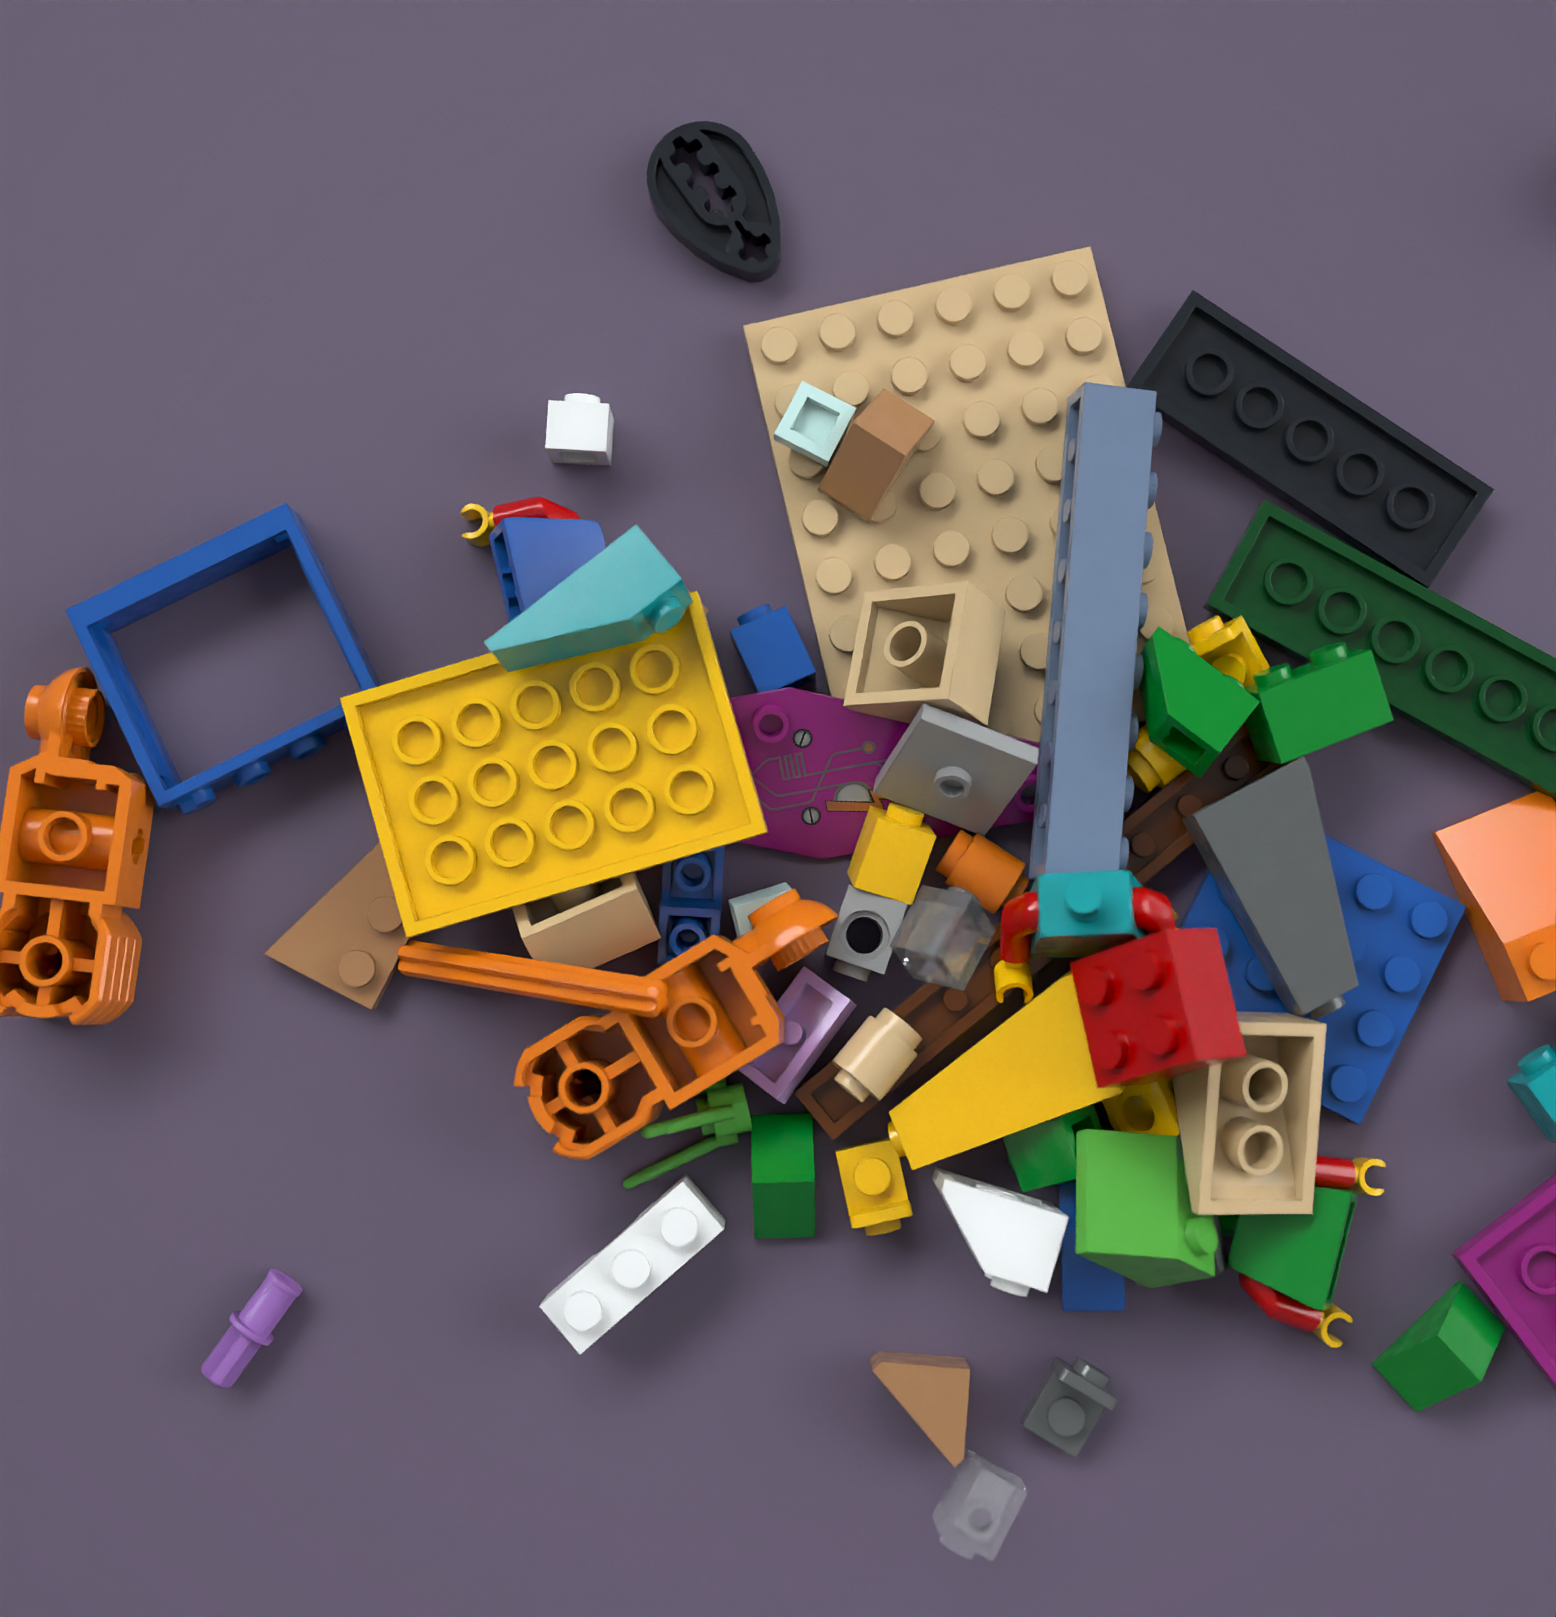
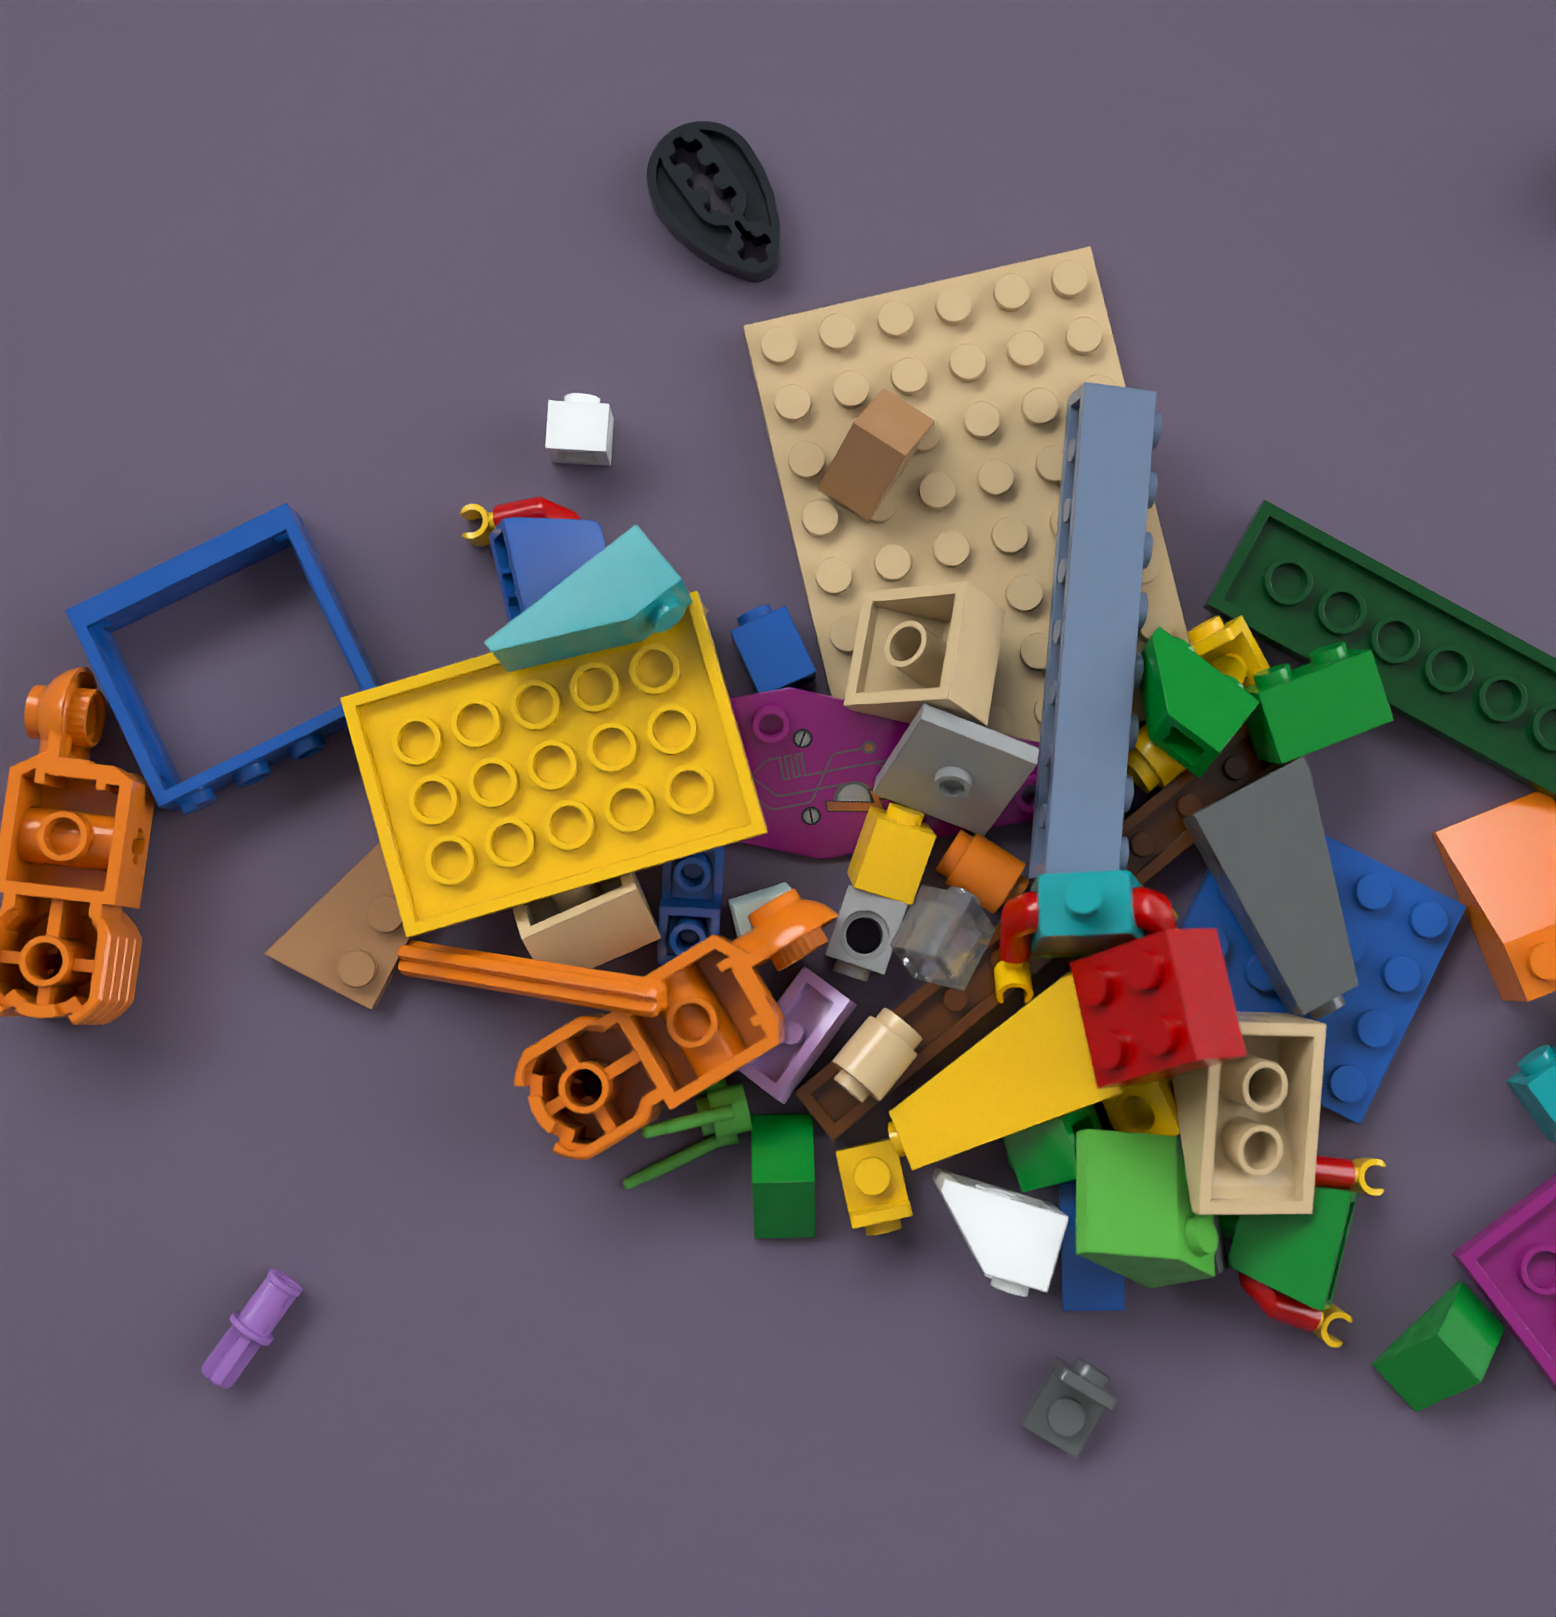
(633, 1264): white arch -> none
(814, 423): light aqua plate -> none
(933, 1394): medium nougat slope -> none
(978, 1507): clear brick -> none
(1310, 441): black plate -> none

